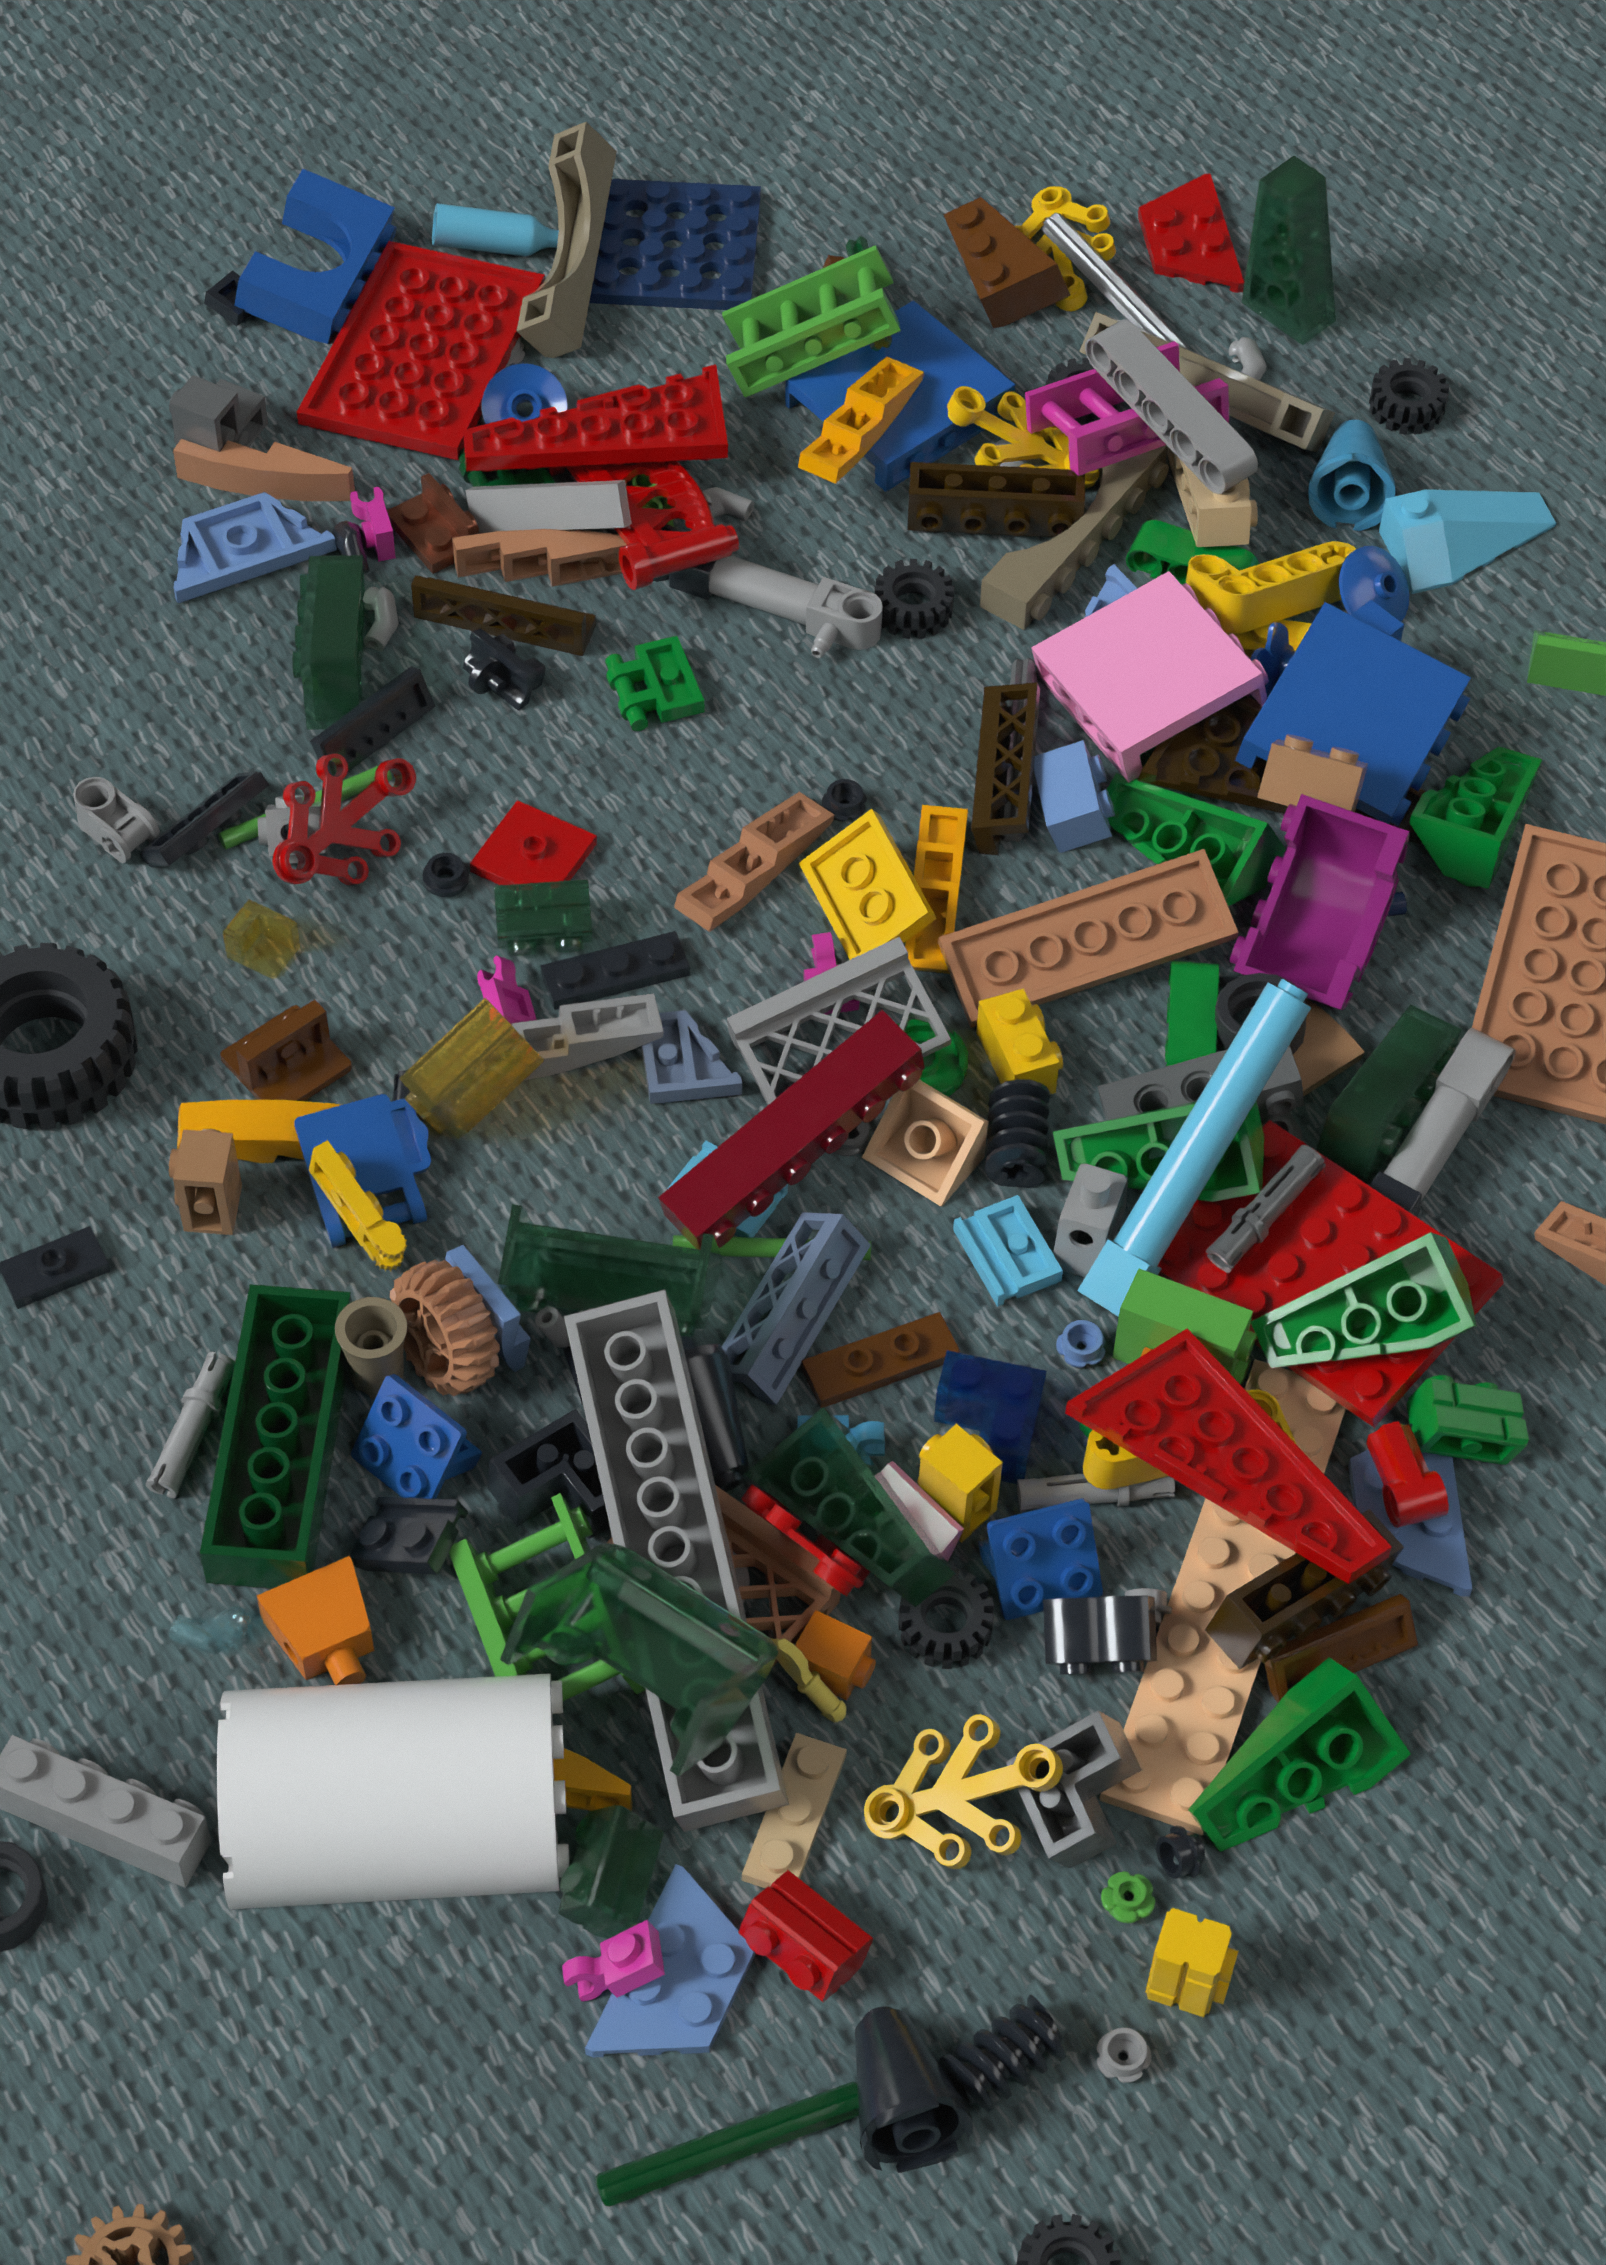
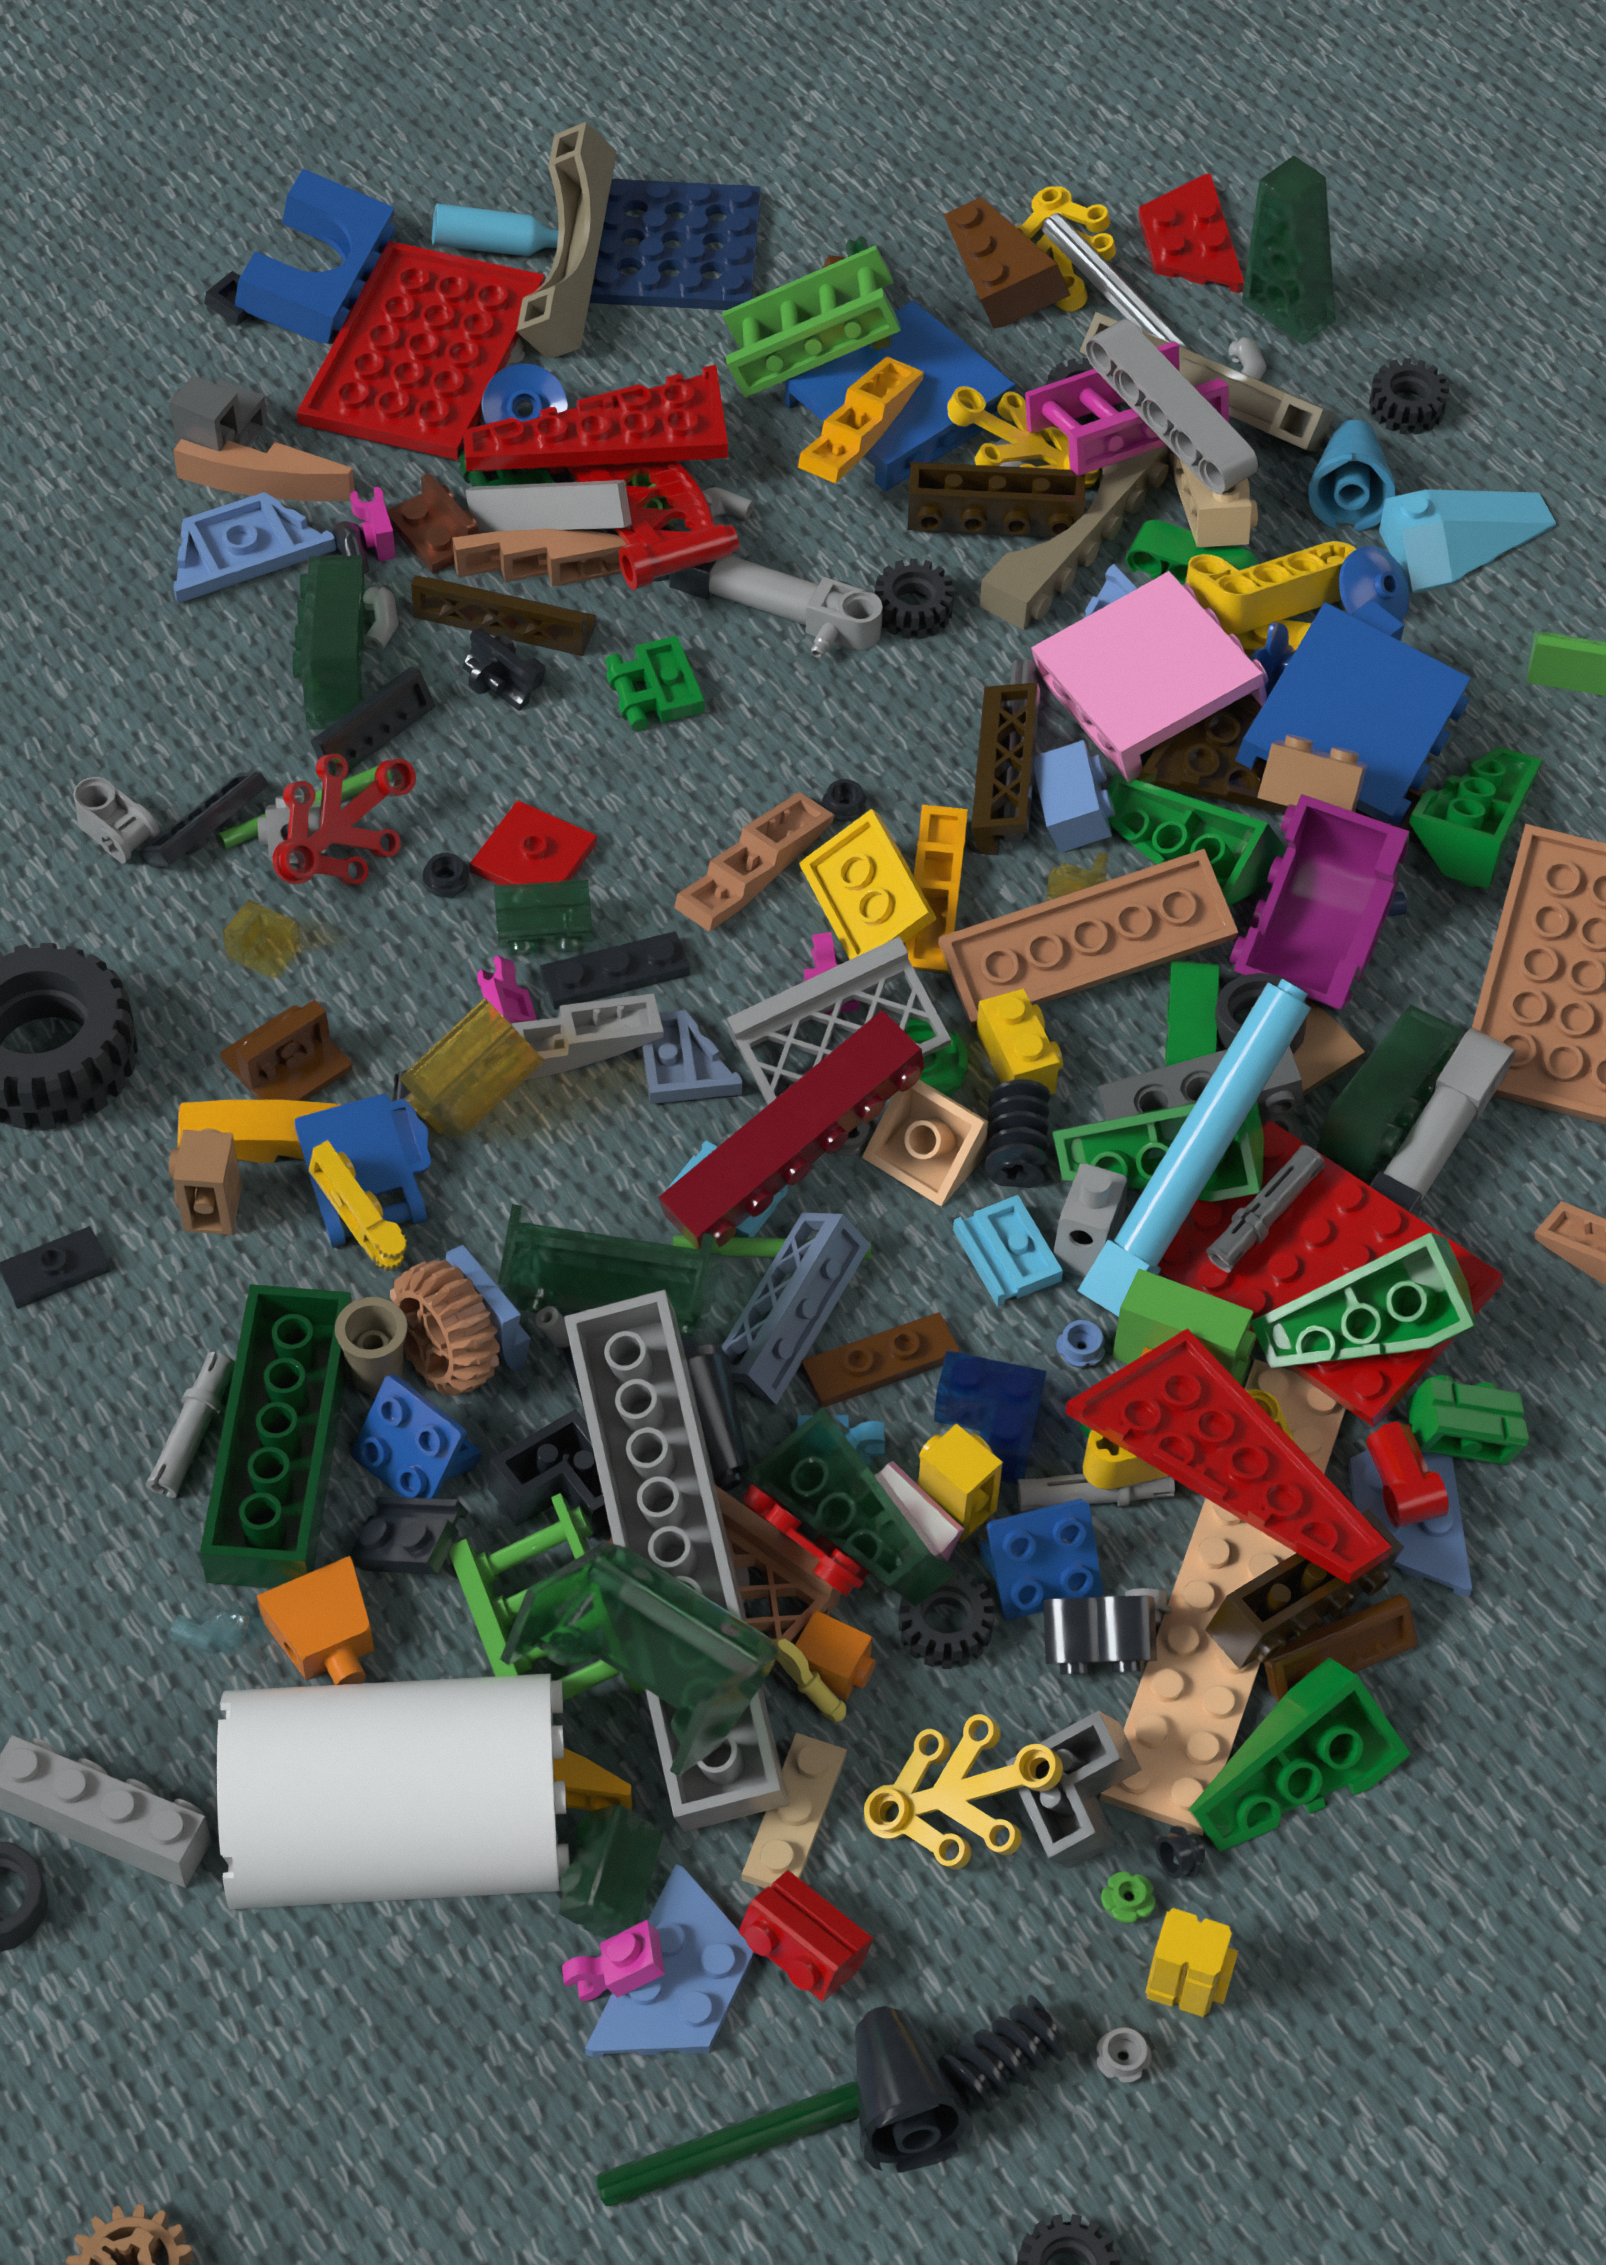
(1073, 878): none -> clear yellow panel

